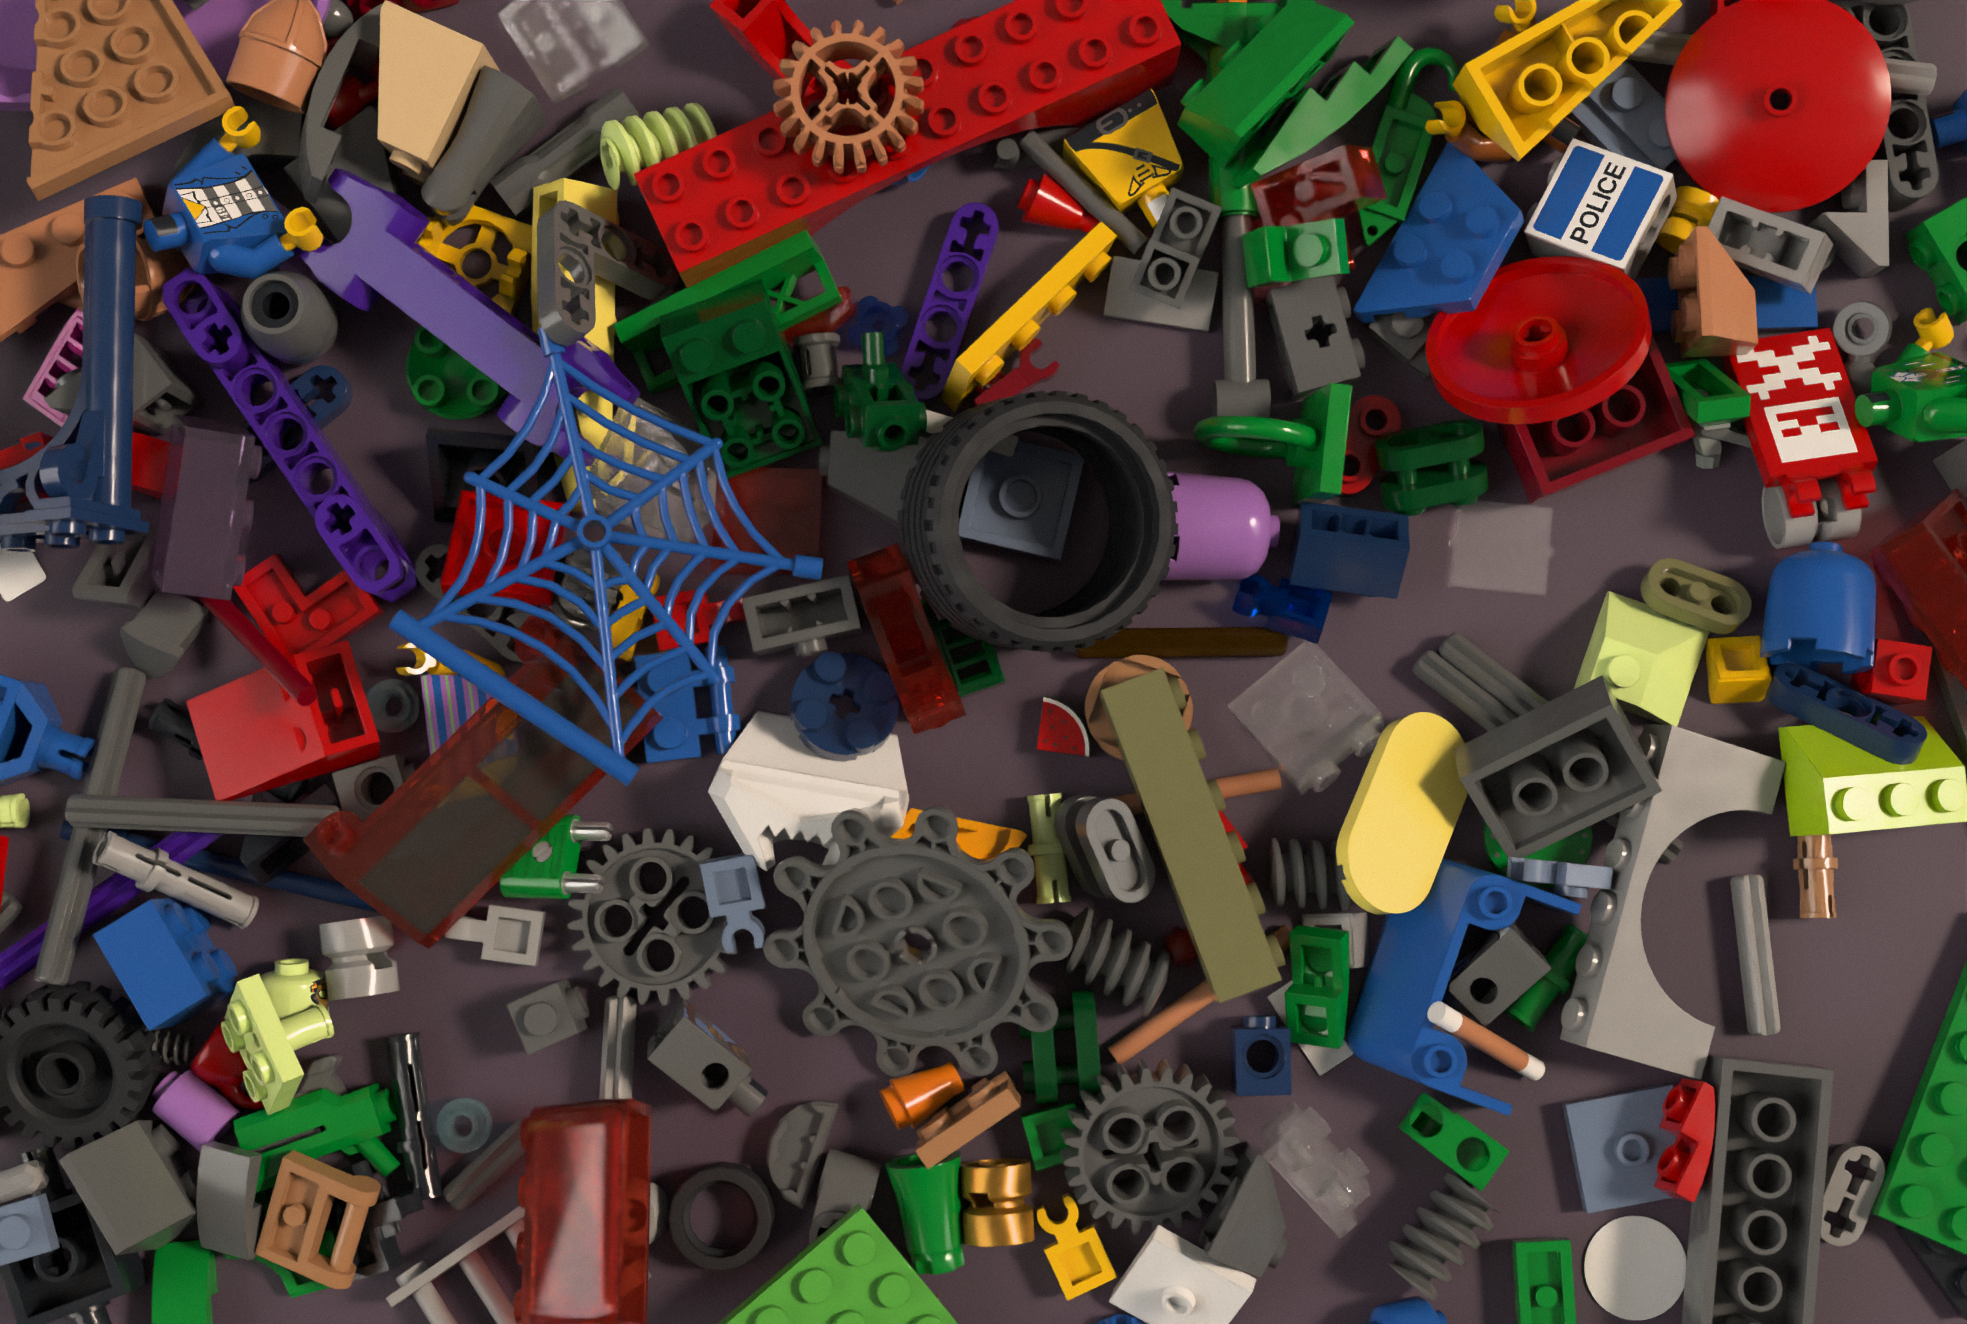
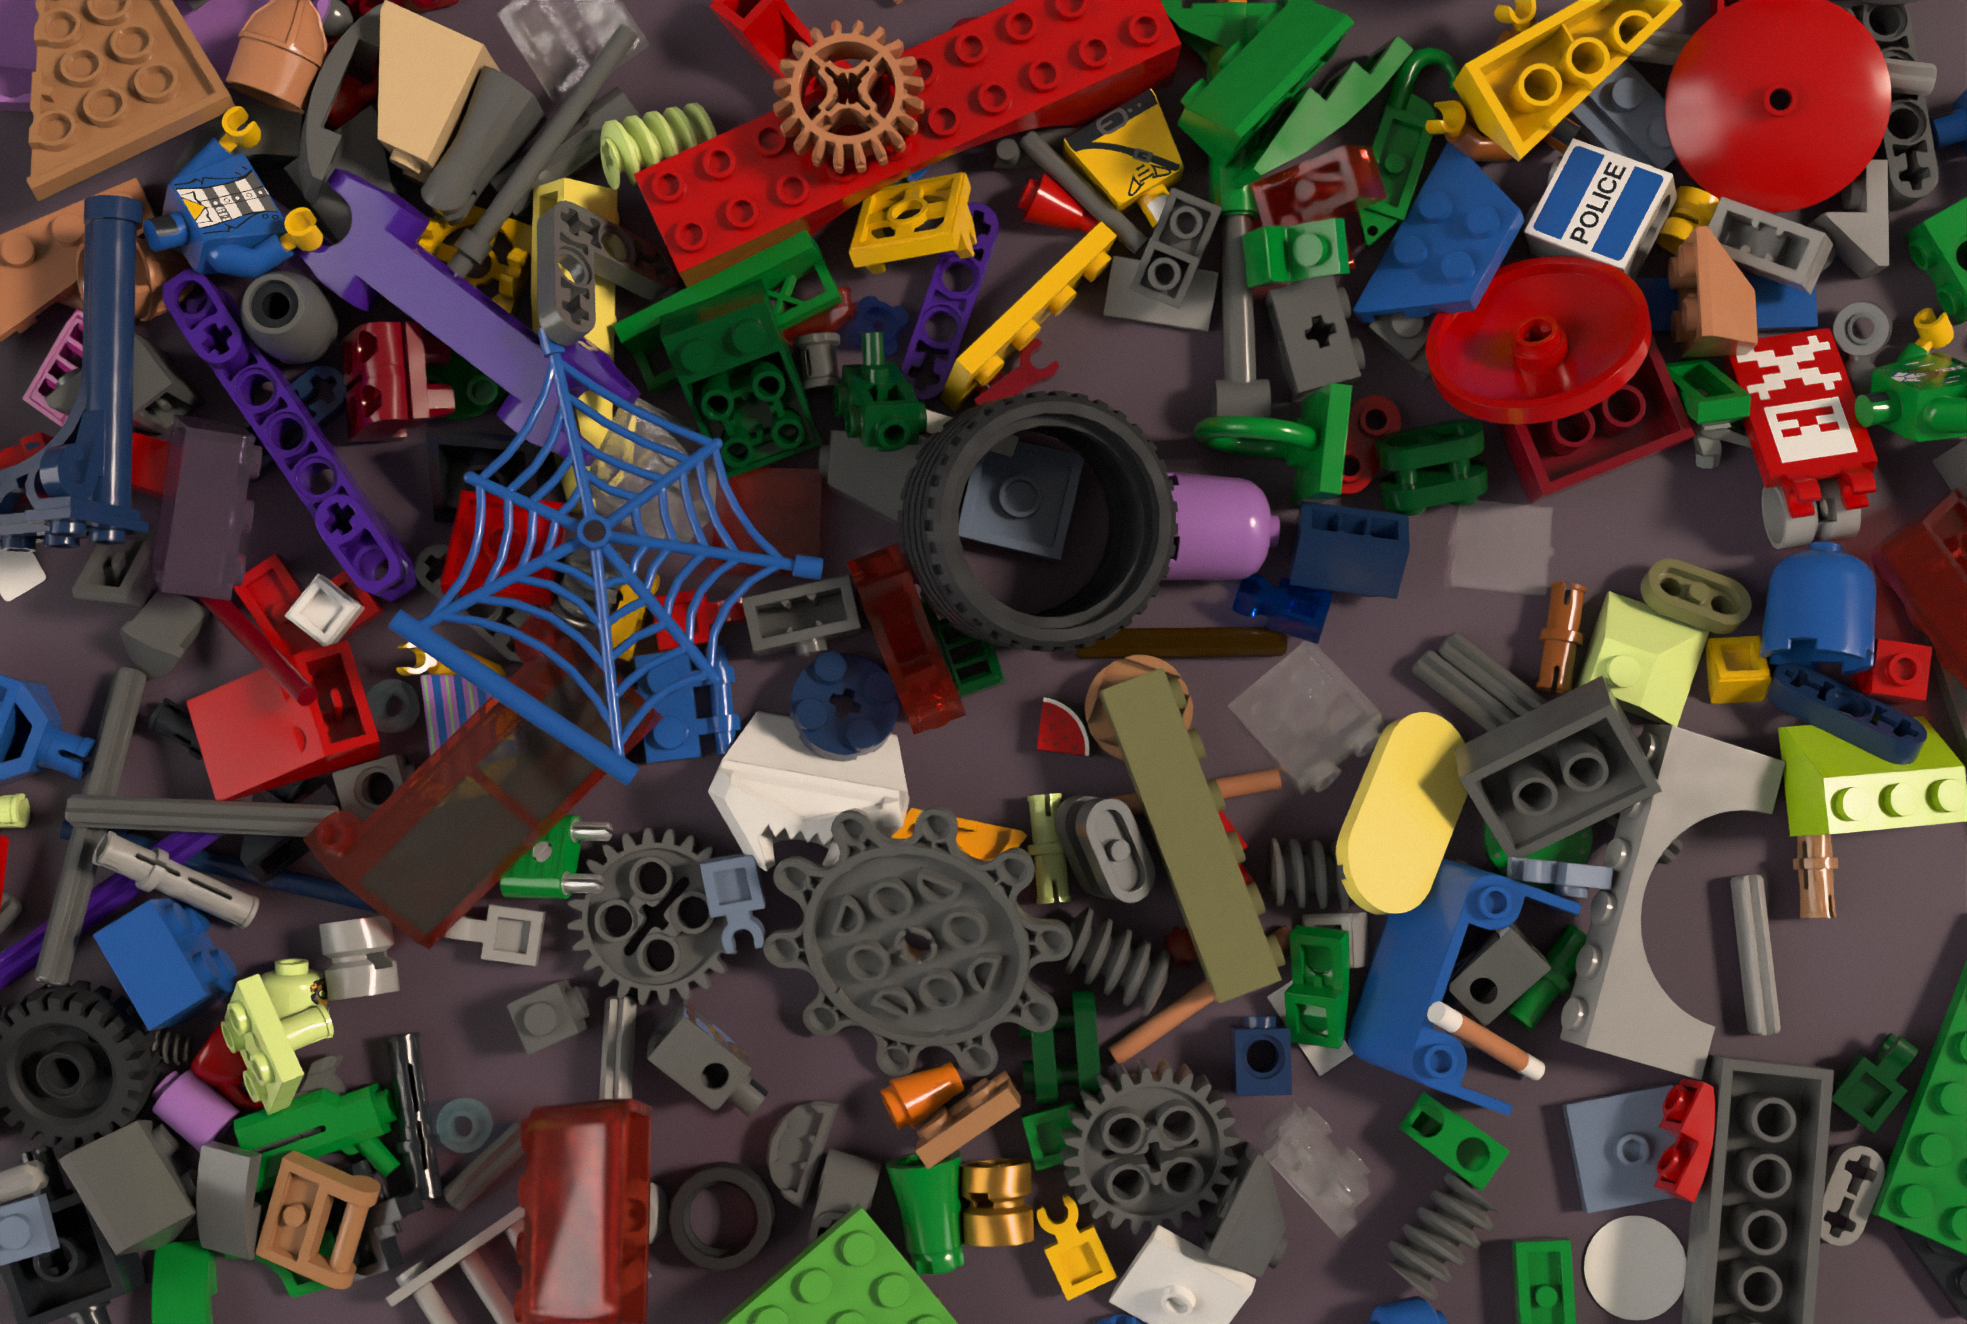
(324, 611): none -> white tile
(388, 380): none -> dark red hips
(474, 244): none -> dark grey bar
(881, 210): none -> yellow piece
(1561, 637): none -> dark orange pin
(1869, 1088): none -> dark green plate

